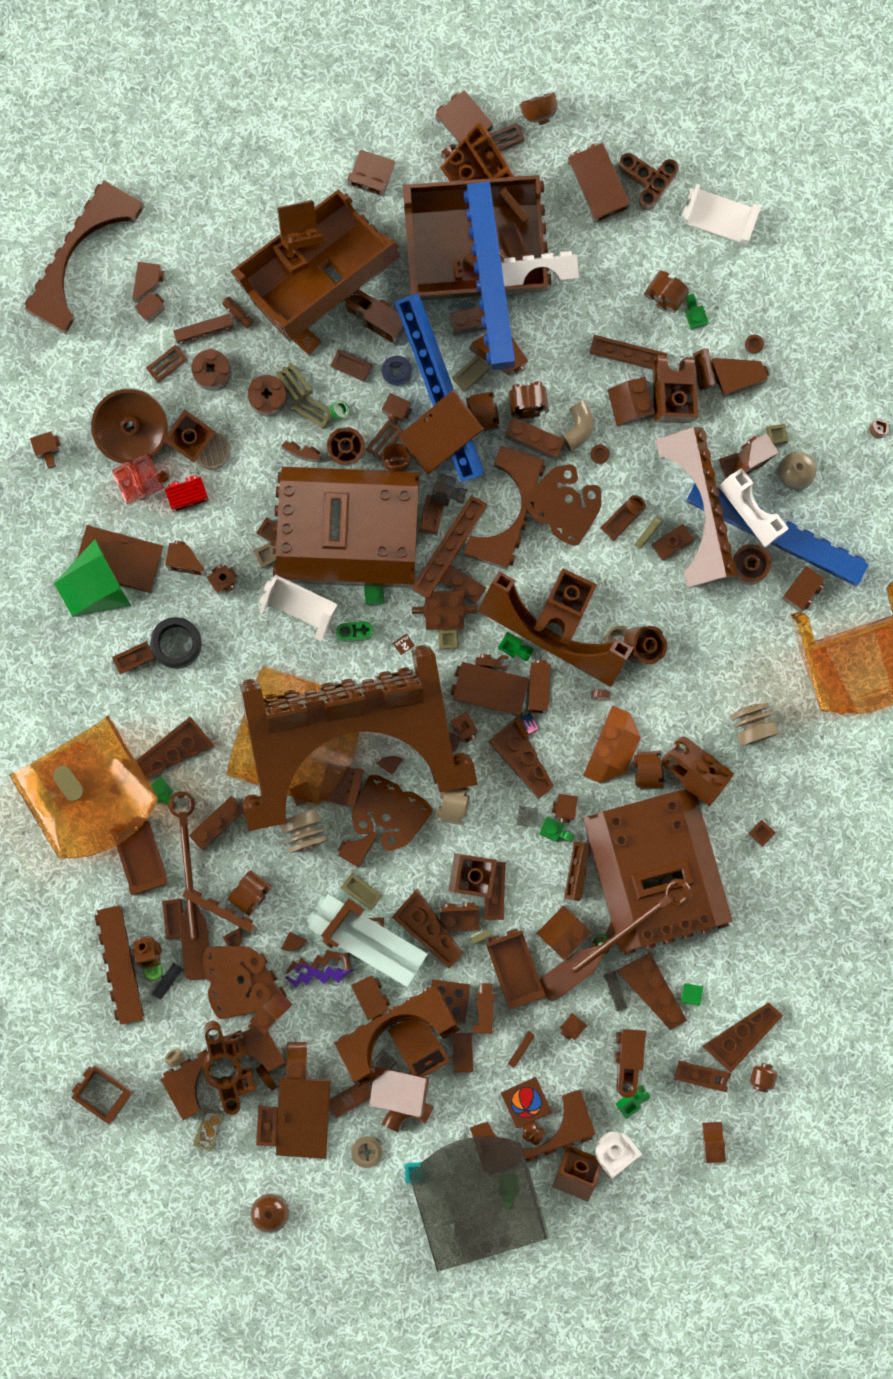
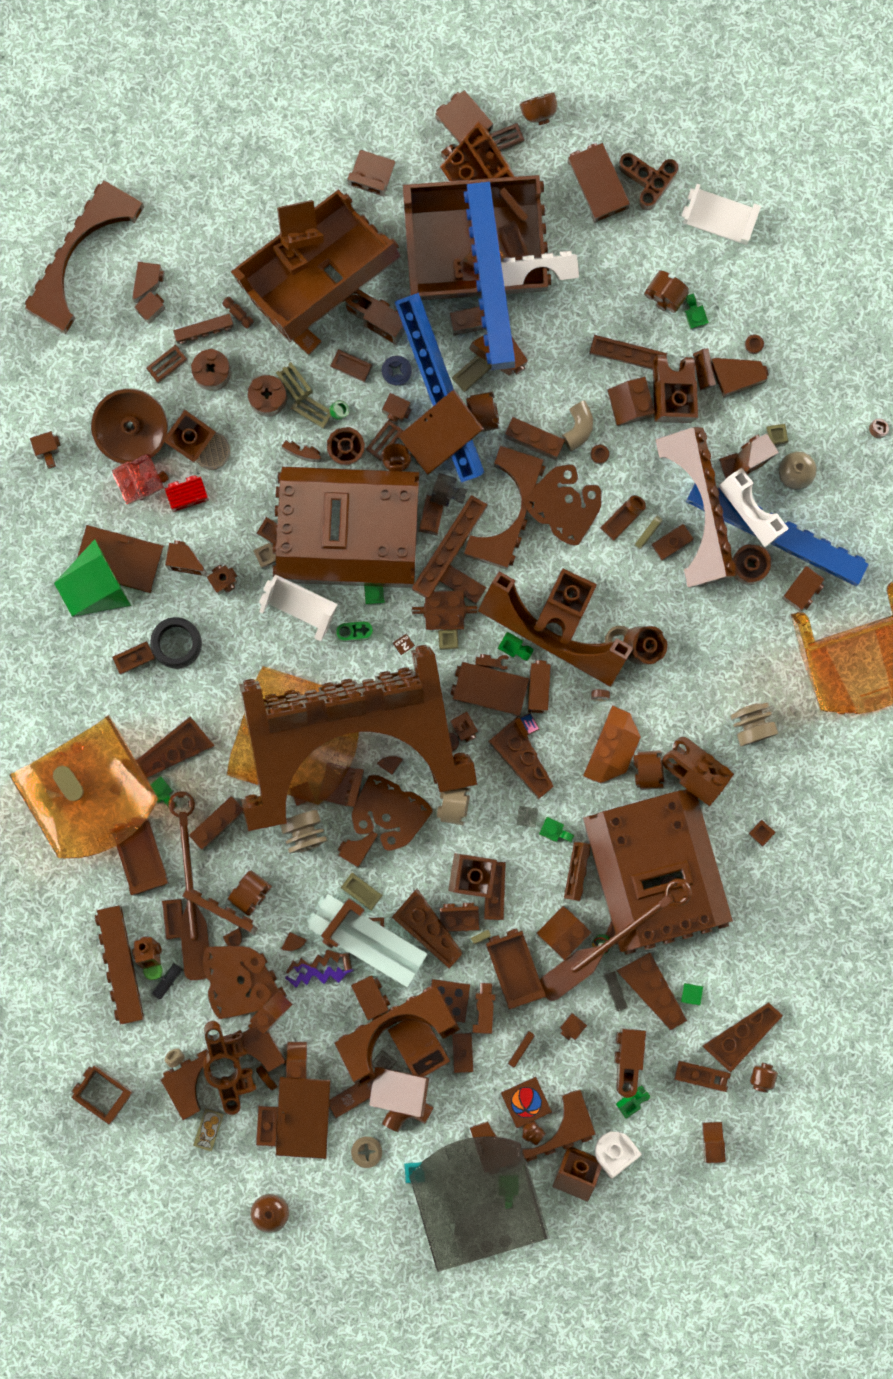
(528, 400): reddish brown brick -> none
(565, 808): reddish brown brick -> none

